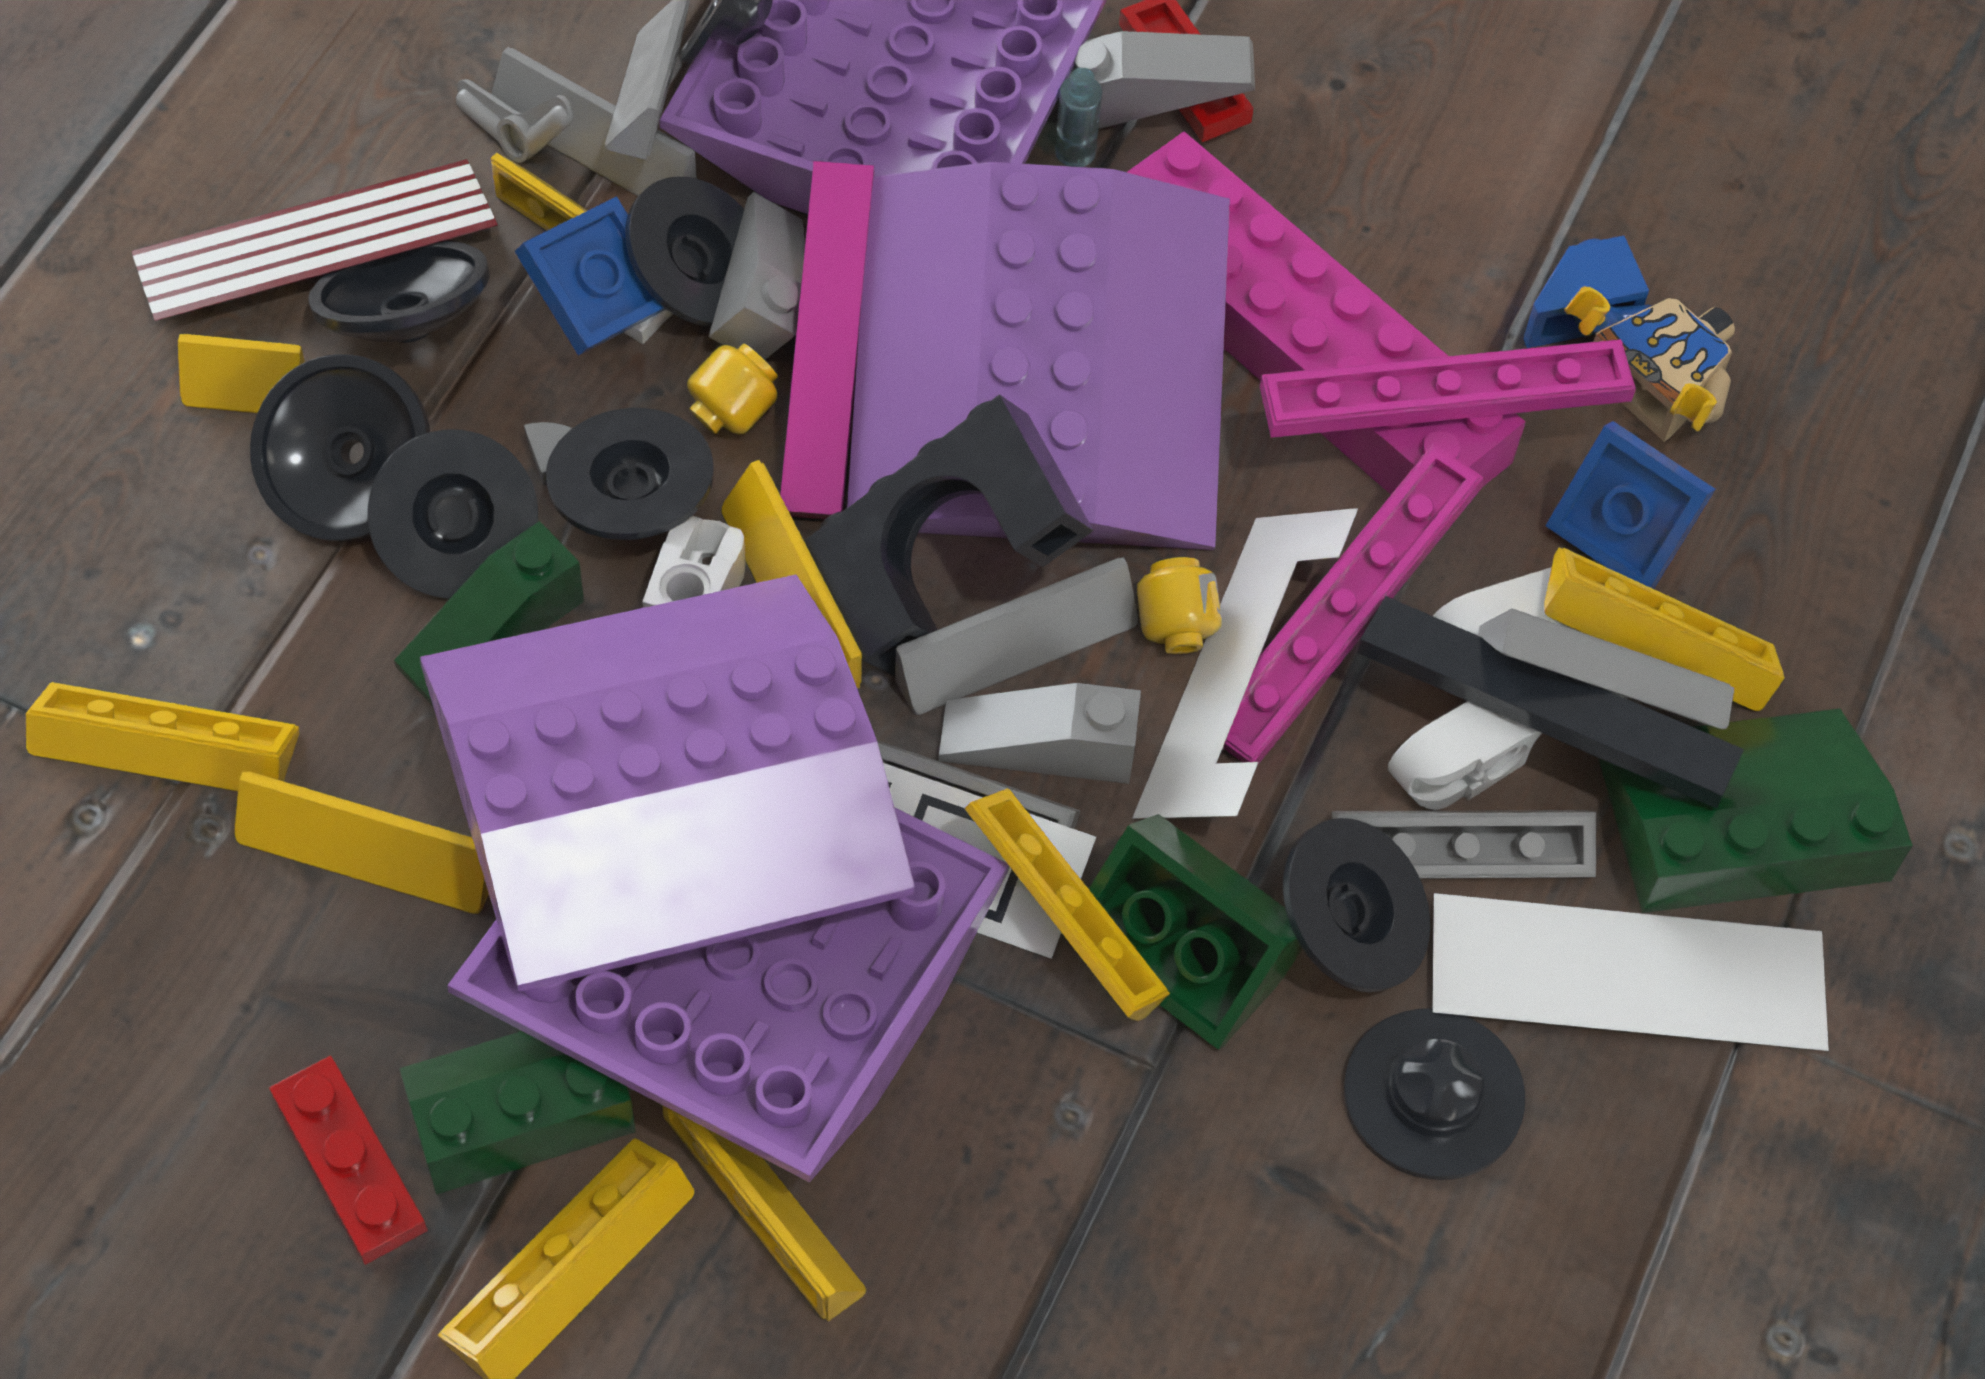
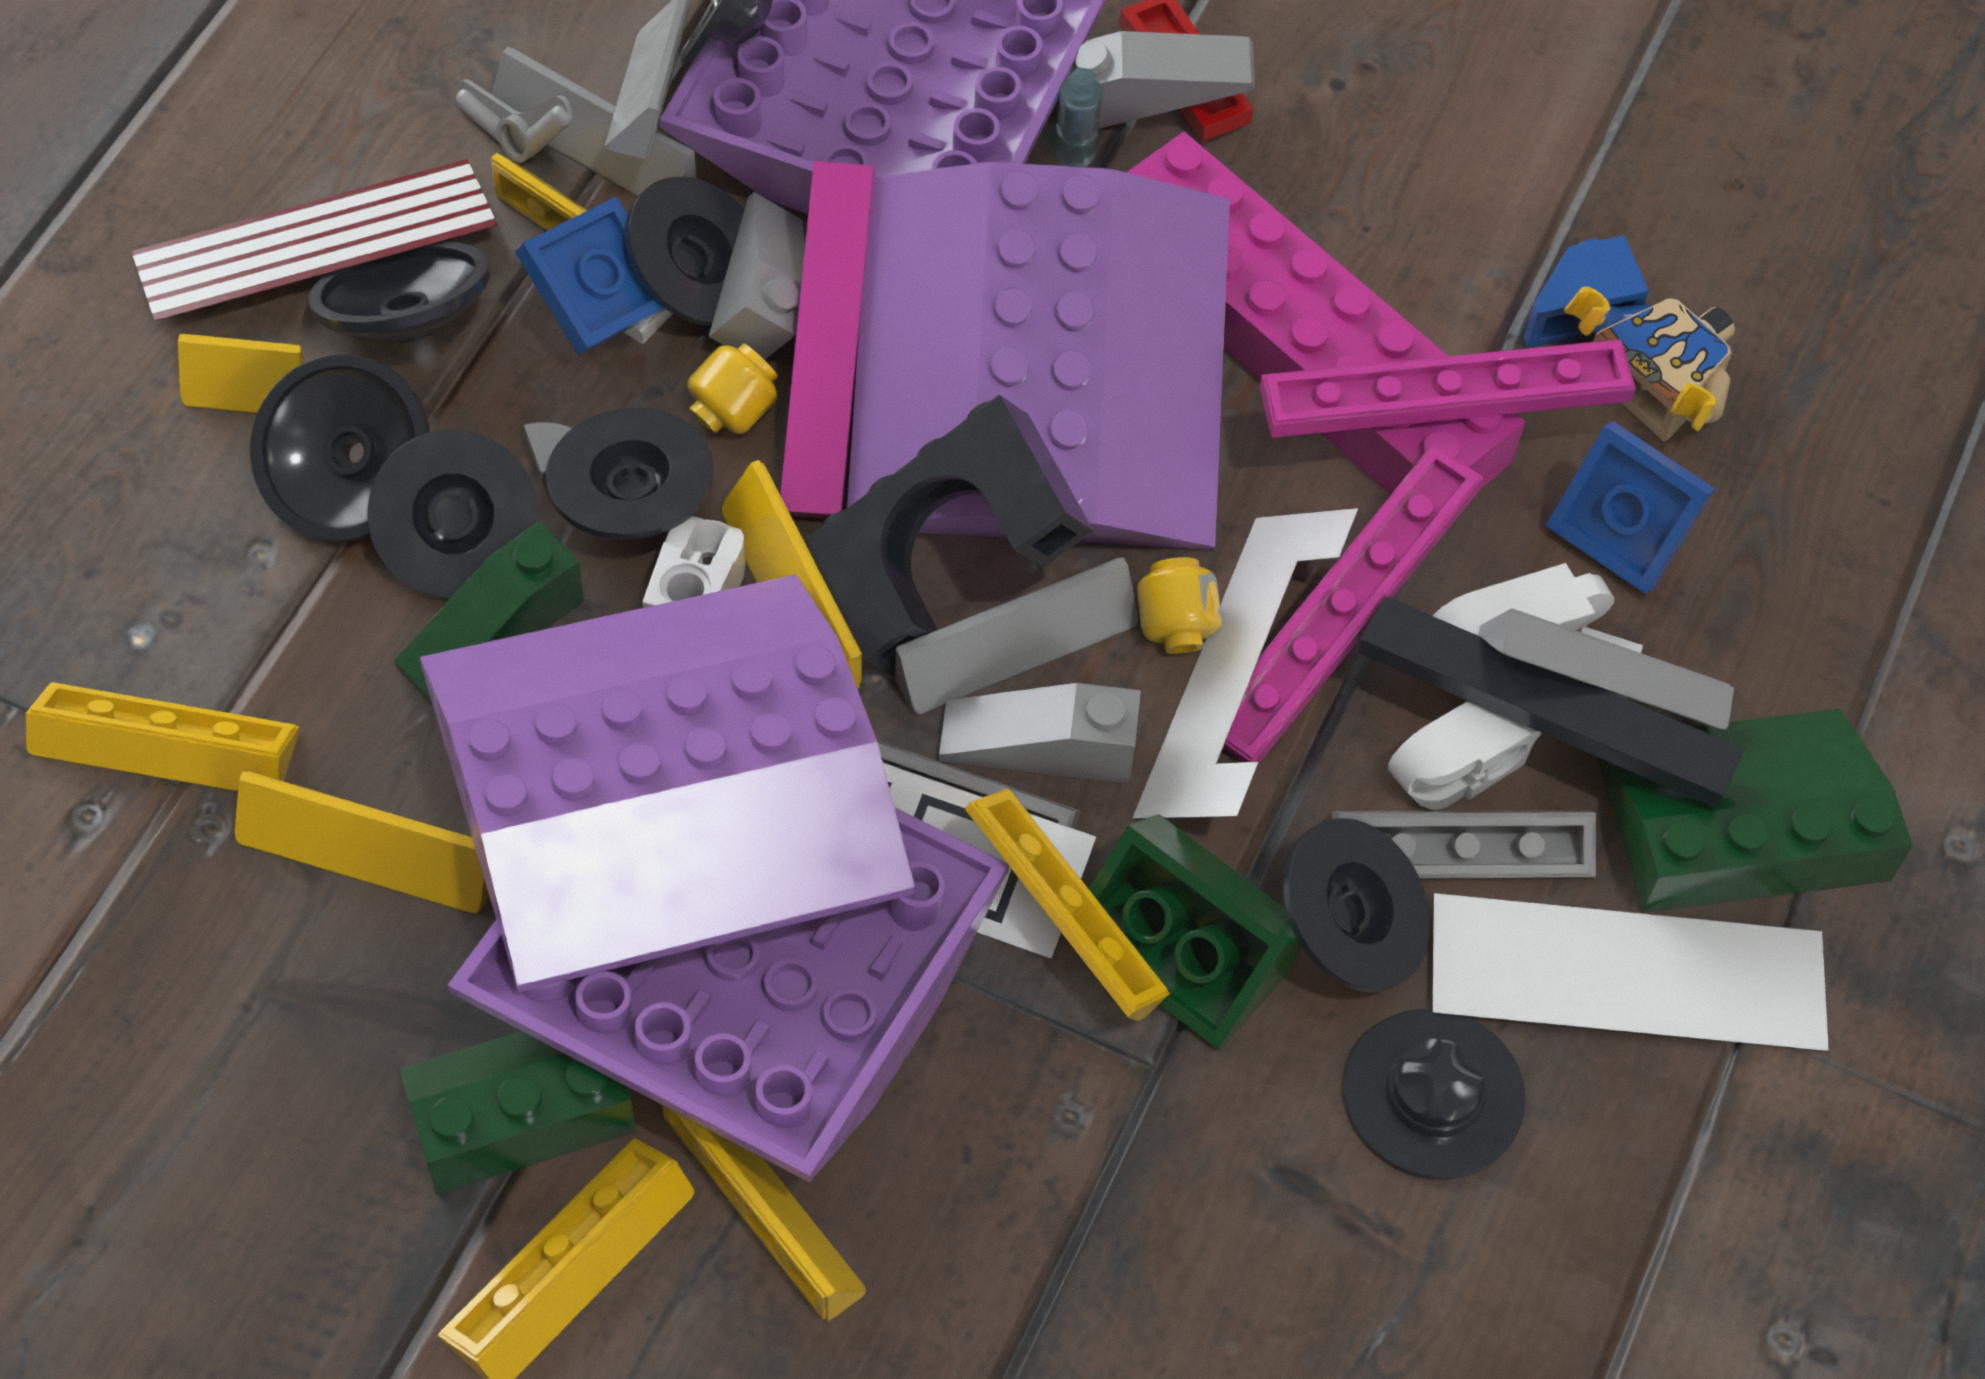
(348, 1160): red plate -> none
(1659, 626): yellow slope -> none

